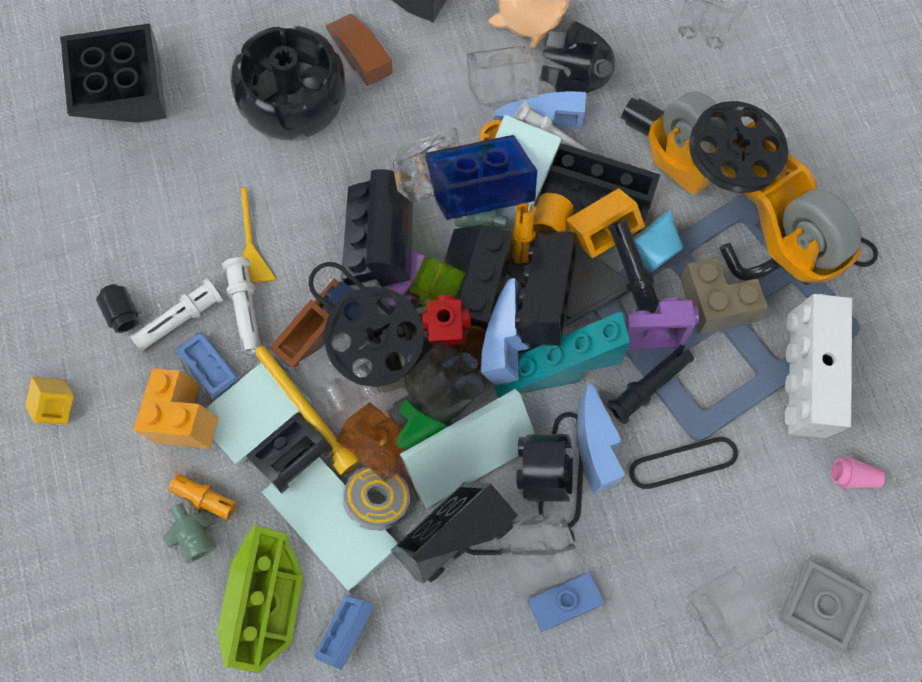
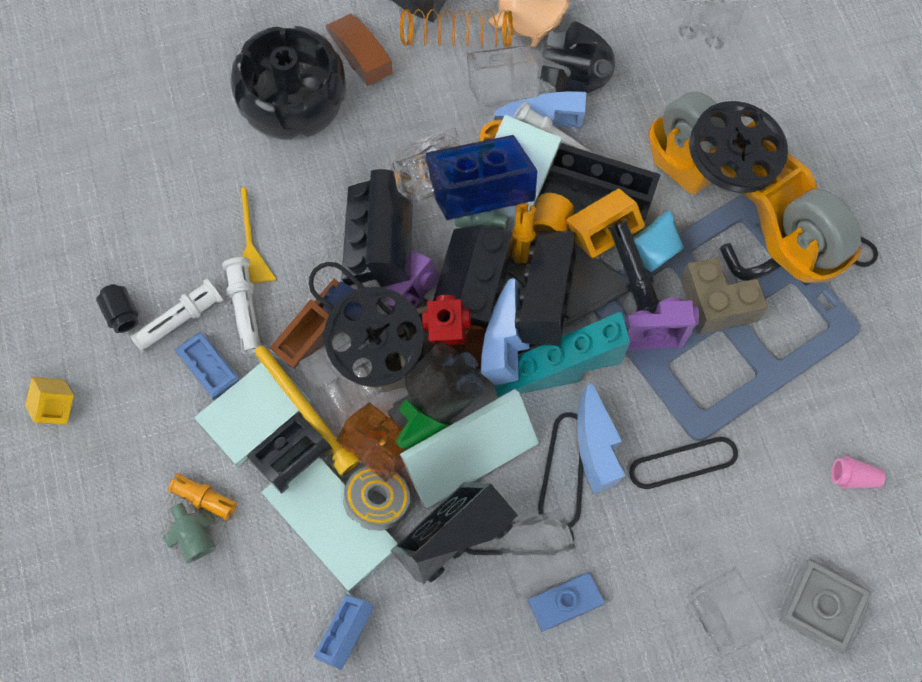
(113, 74): black slope -> none
(170, 412): light orange brick -> none
(259, 601): lime wedge -> none
(435, 279): clear neon green brick -> none
(507, 14): none -> light orange piece
(546, 468): black brick -> none
(639, 392): black pin -> none
(640, 115): black brick -> none
(819, 367): white brick -> none

